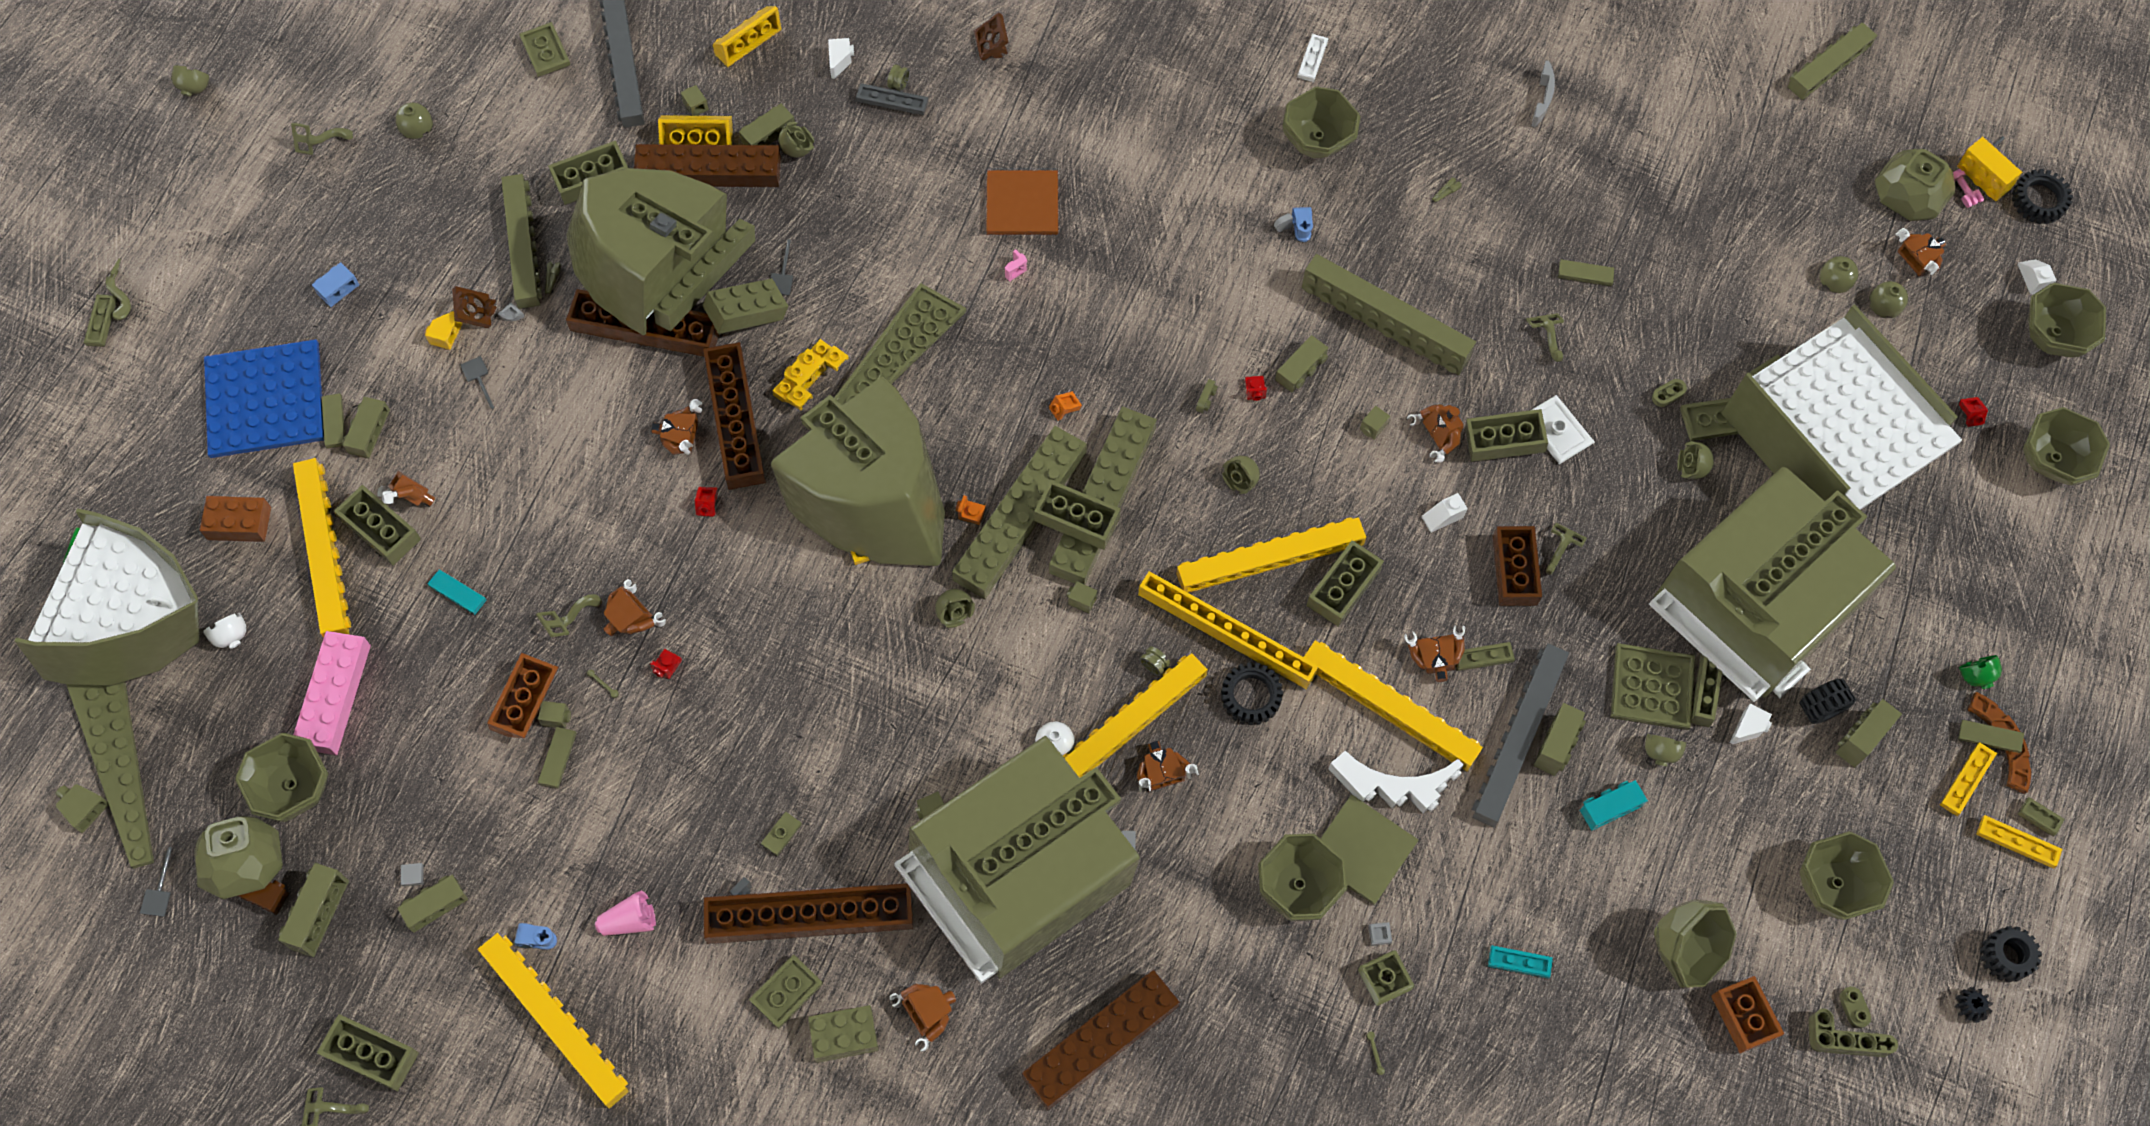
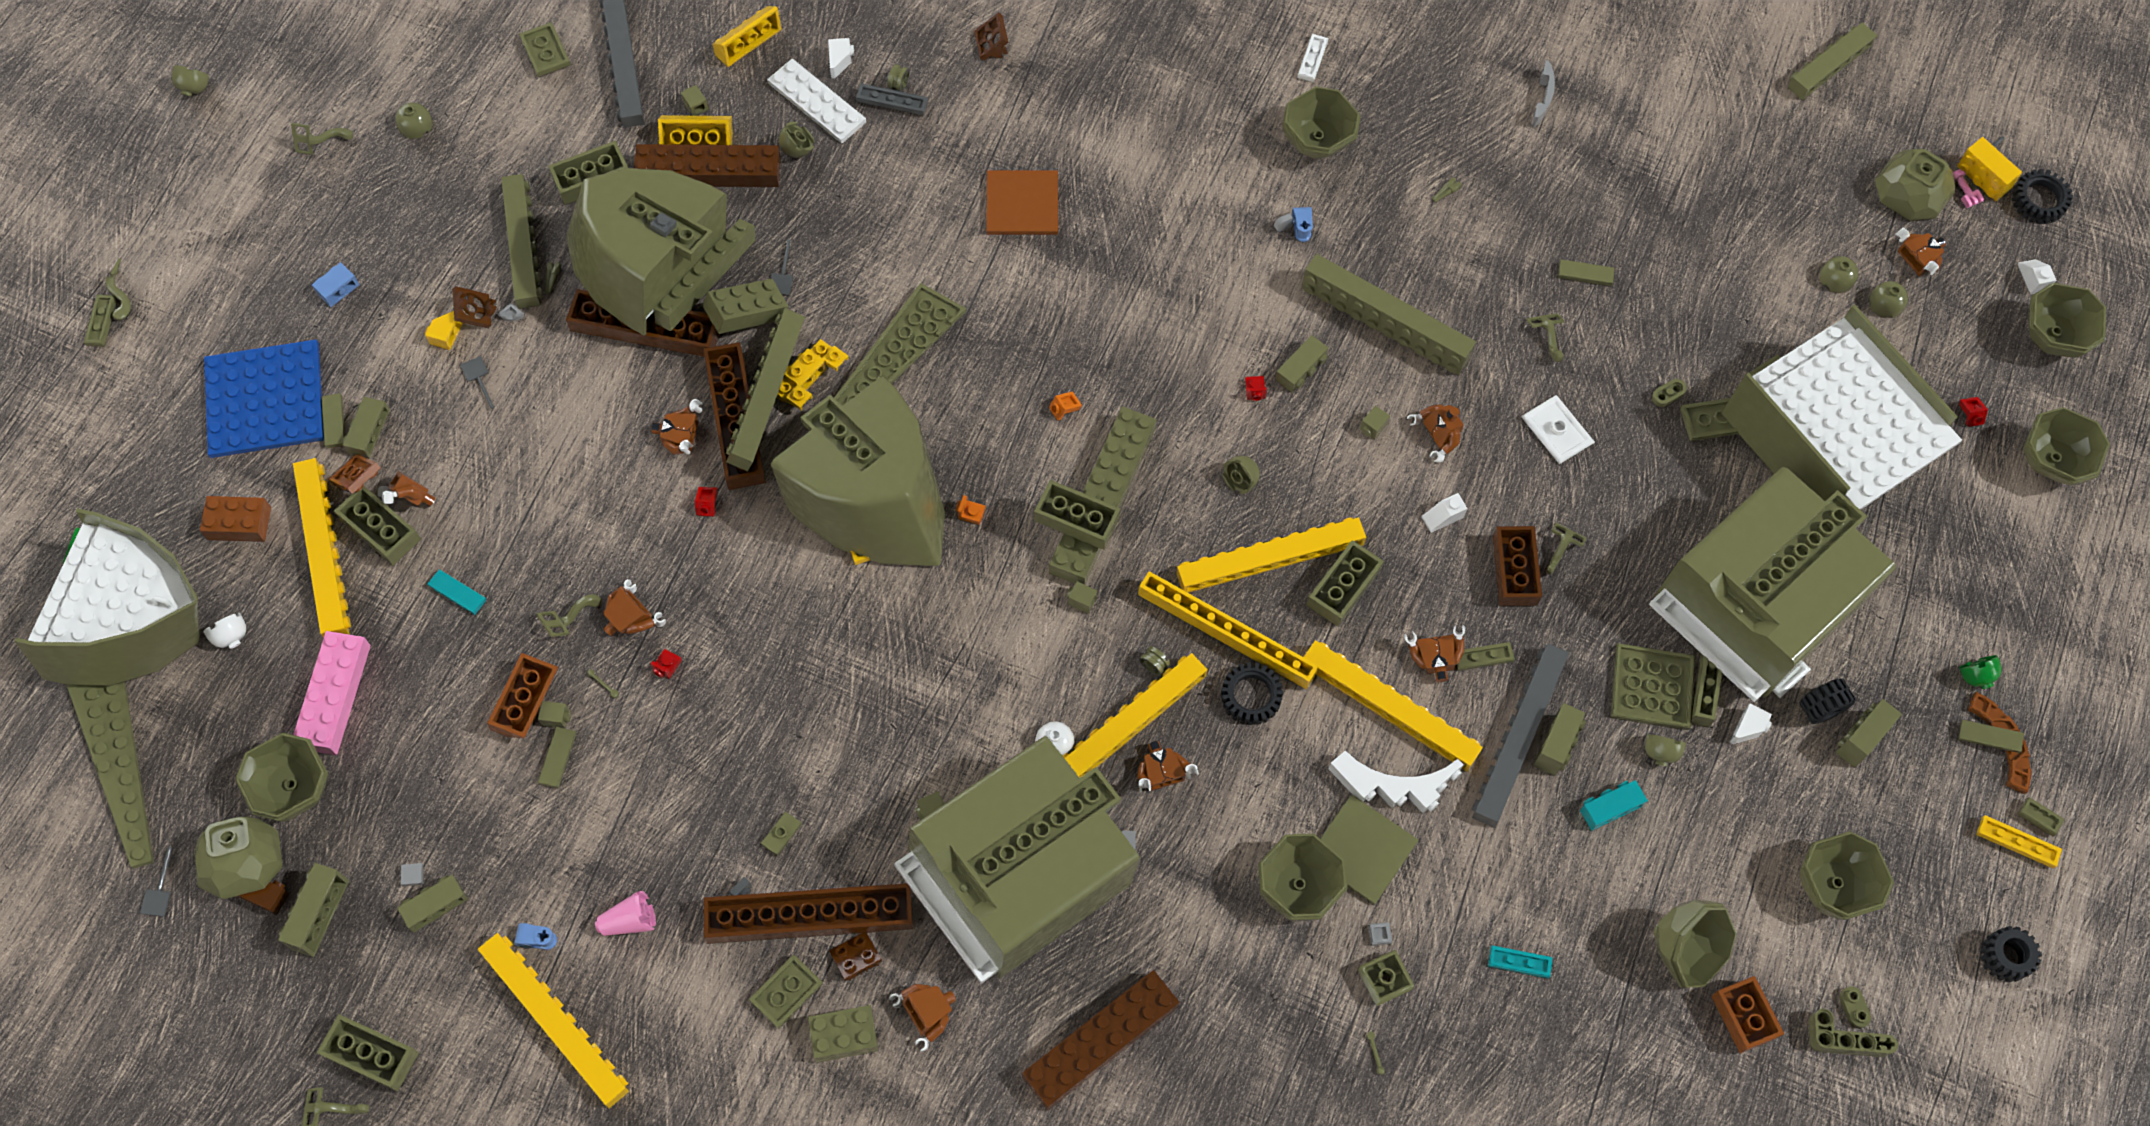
(80, 806): olive torso -> none
(355, 474): none -> dark orange plate
(765, 390): none -> olive brick
(766, 127): olive brick -> none
(816, 101): none -> white plate
(855, 956): none -> reddish brown hinge
(954, 607): olive cylinder -> none
(1014, 516): olive brick -> none
(1016, 267): bright pink bracket -> none
(1204, 402): olive plate -> none
(1506, 435): olive brick -> none
(1695, 460): olive cylinder -> none
(1965, 1005): black gear -> none
(1968, 779): yellow plate -> none

